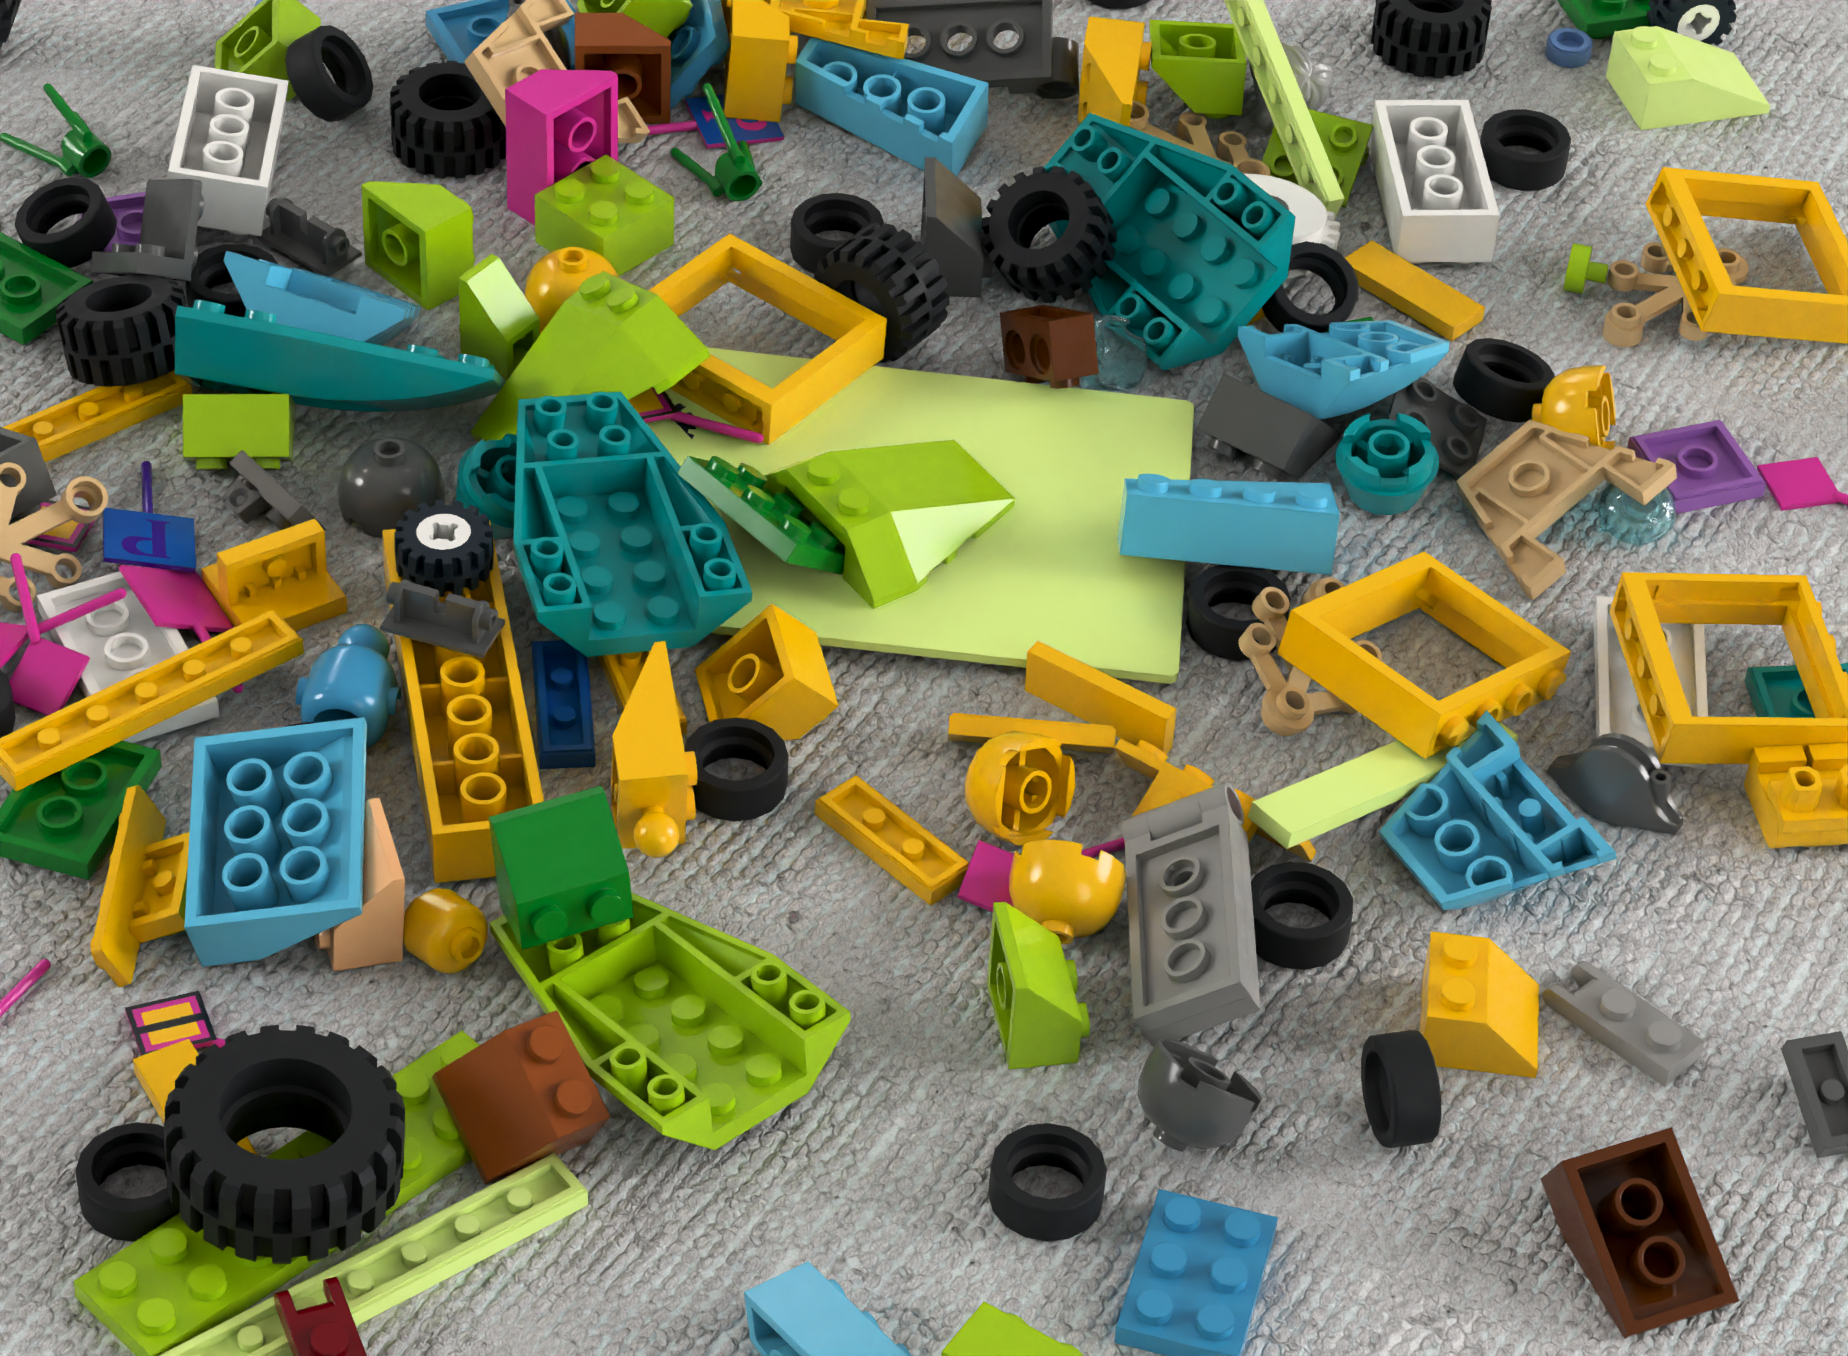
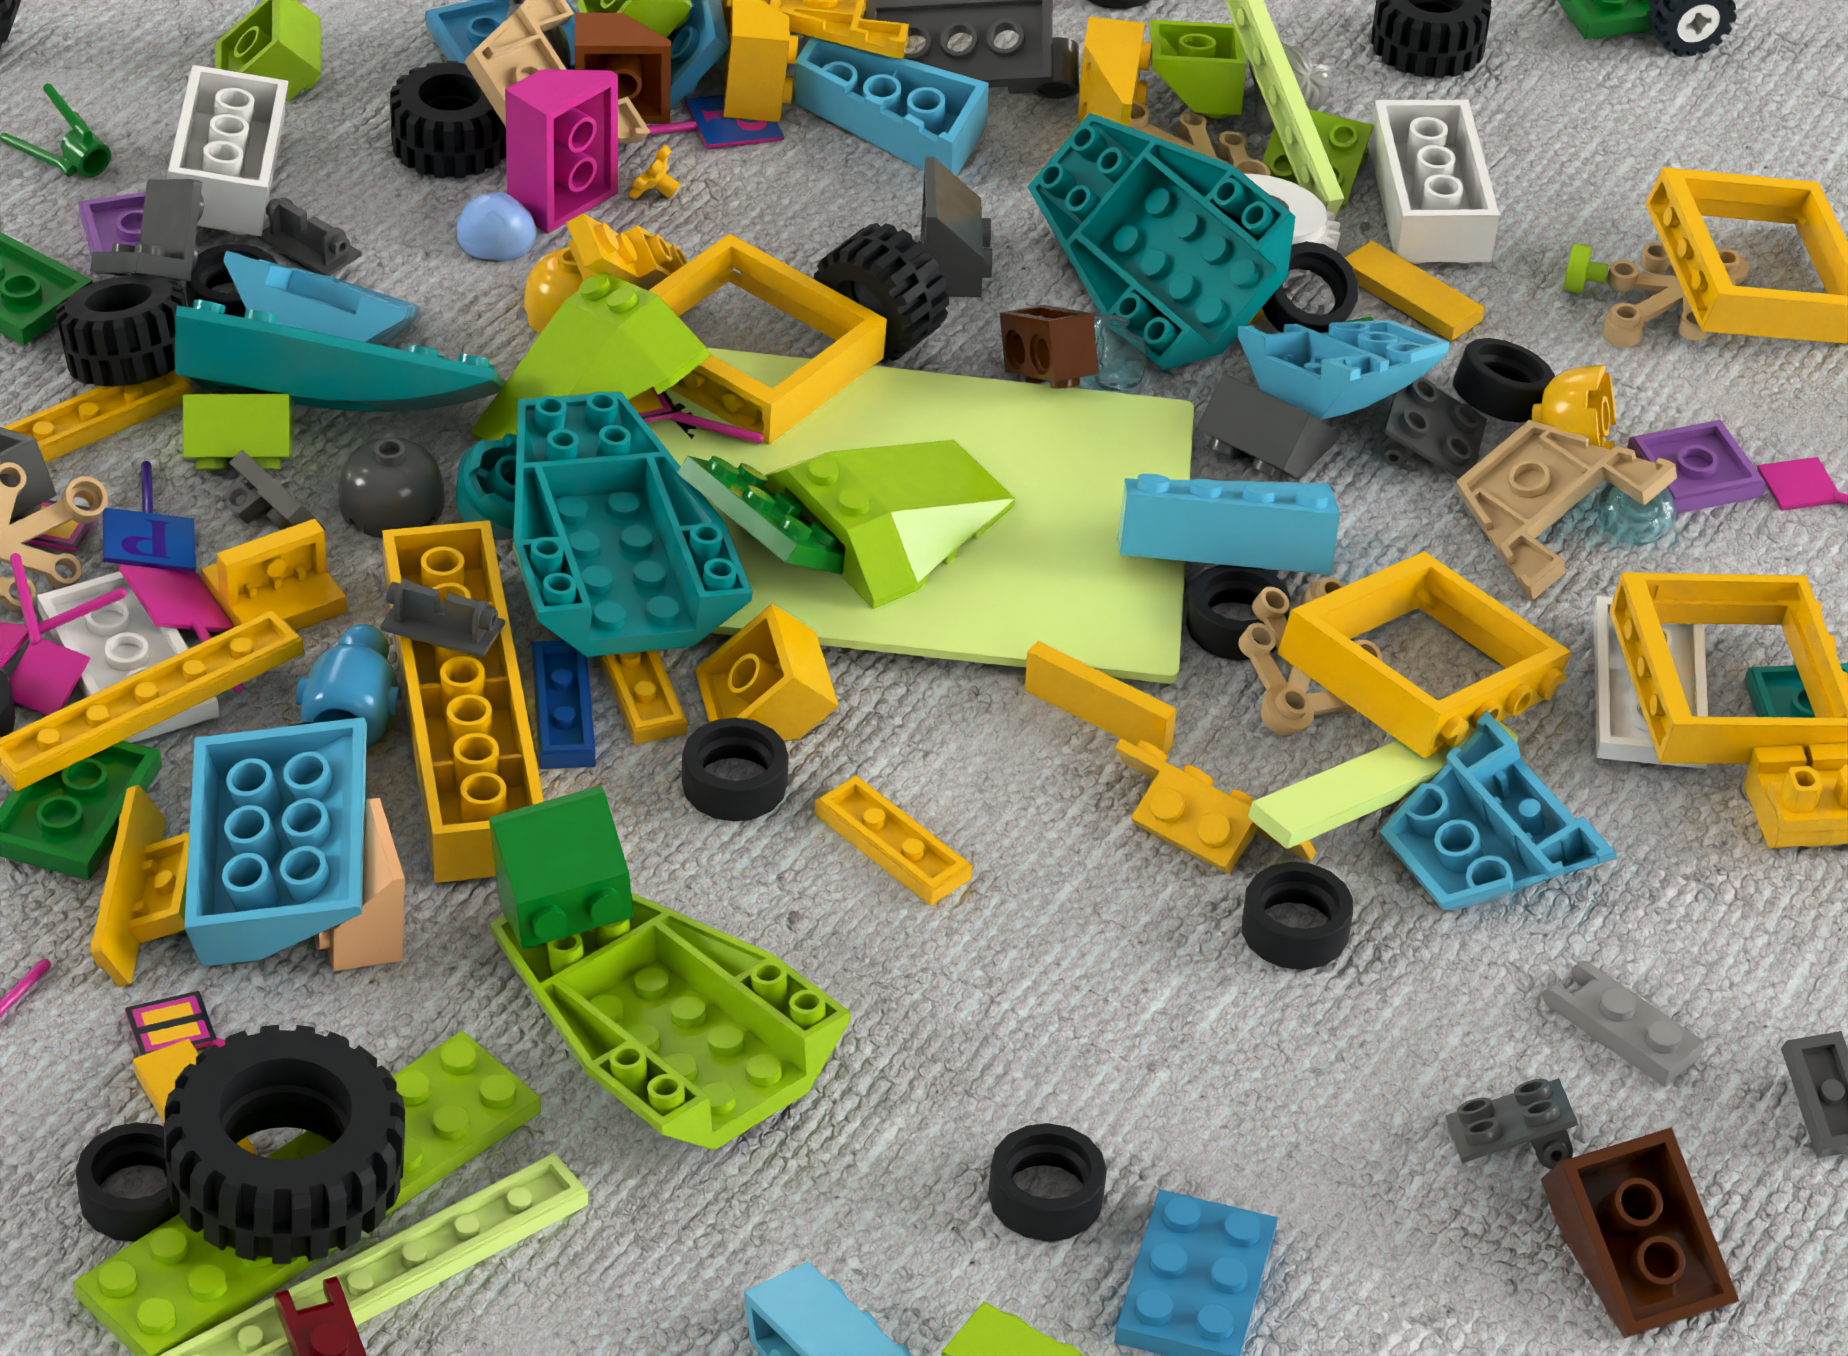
(58, 201): black tyre -> none
(311, 81): black tyre -> none
(417, 238): lime slope -> none
(443, 927): yellow head -> none
(444, 547): black wheel -> none
(495, 316): lime slope -> none
(496, 228): none -> light blue piece
(521, 1097): dark orange slope -> none
(606, 212): lime brick -> none
(631, 256): none -> yellow slope
(649, 764): yellow slope -> none
(655, 177): none -> yellow plant
(734, 169): green plant -> none
(827, 213): black tyre -> none
(990, 868): dark pink piece -> none
(1019, 786): yellow cylinder -> none
(1028, 208): black tyre -> none
(1033, 992): lime slope -> none
(1066, 889): yellow cylinder -> none
(1071, 735): yellow tile -> none
(1190, 915): light grey hinge -> none
(1192, 1098): dark grey cylinder -> none
(1386, 463): teal cone -> none
(1401, 1088): black tyre -> none
(1478, 1007): yellow slope -> none
(1530, 130): black tyre -> none
(1533, 1113): none -> dark grey hinge
(1568, 47): medium blue tile -> none
(1619, 783): dark grey hat -> none
(1678, 79): yellowish green slope -> none

